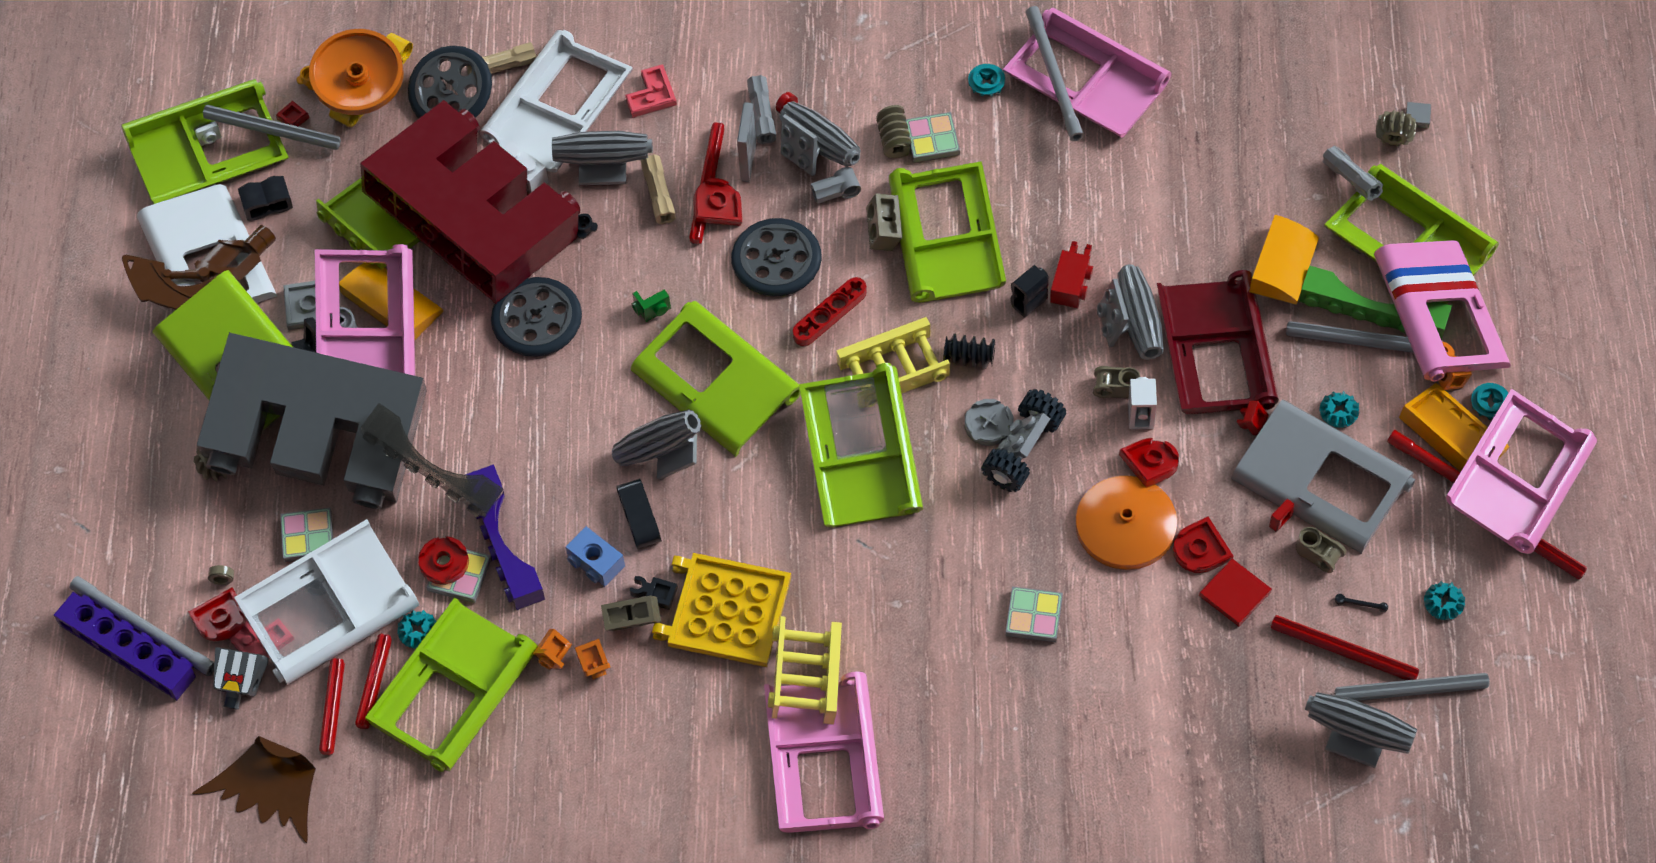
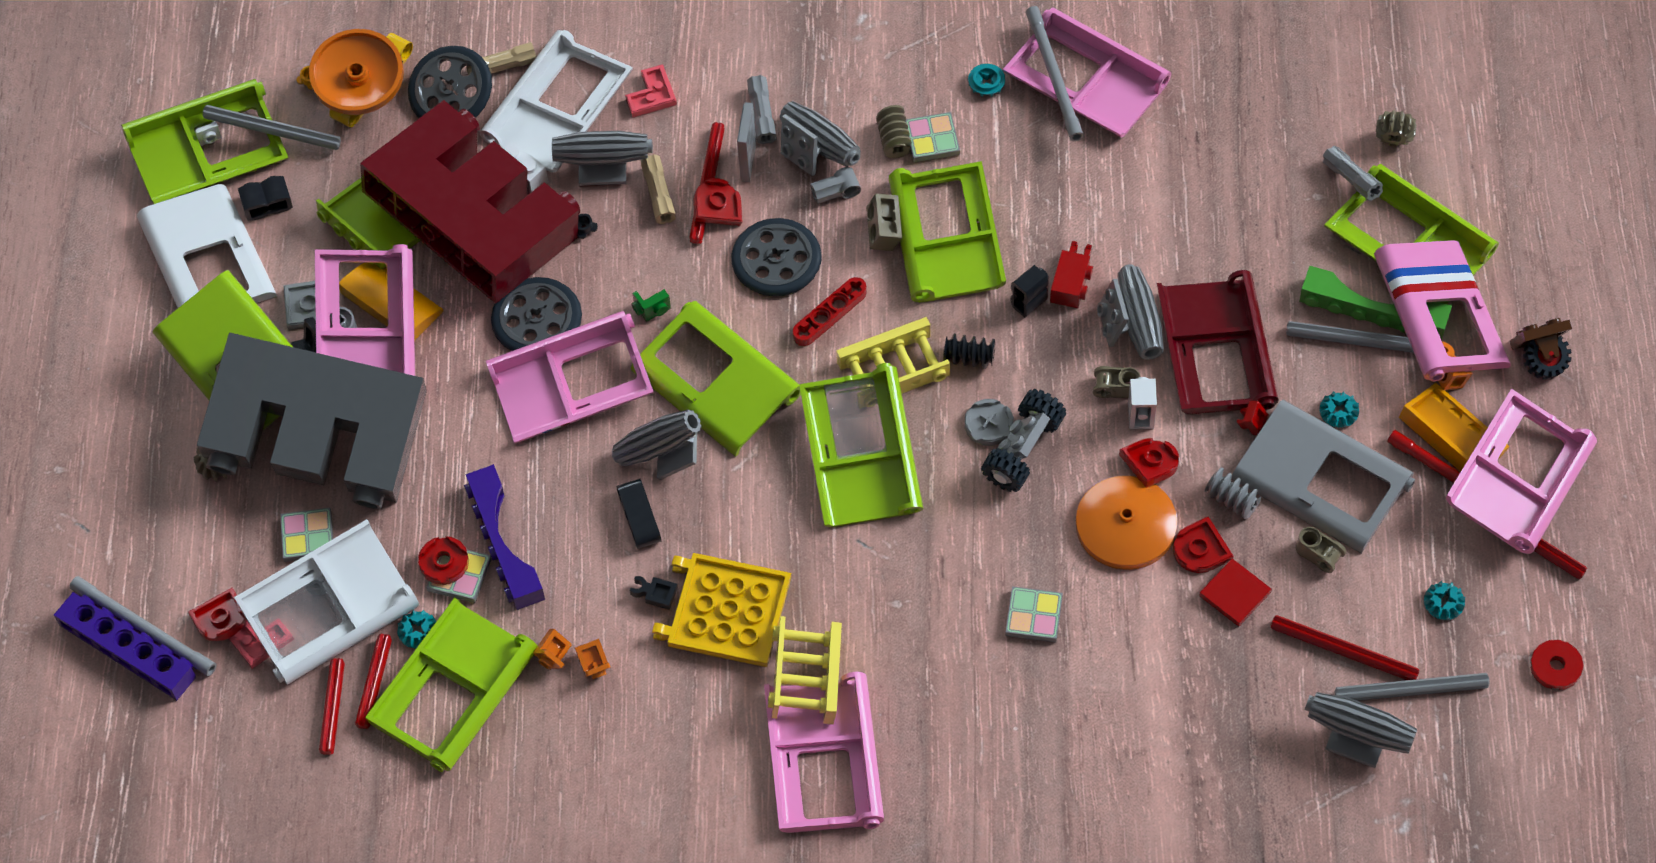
(155, 283): reddish brown piece -> none
(221, 575): dark tan tile -> none
(238, 674): torso -> none
(273, 779): reddish brown piece -> none
(292, 114): red tile -> none
(473, 490): clear smoke arch -> none
(535, 387): none -> bright pink piece
(590, 544): medium blue brick -> none
(630, 613): dark tan brick -> none
(784, 99): red tile -> none
(1232, 494): none -> light grey piece
(1281, 515): red tile -> none
(1284, 260): light orange slope -> none
(1340, 599): black hinge -> none
(1420, 112): light grey tile -> none
(1481, 395): teal gear -> none
(1544, 348): none -> plate
(1562, 652): none -> red tile

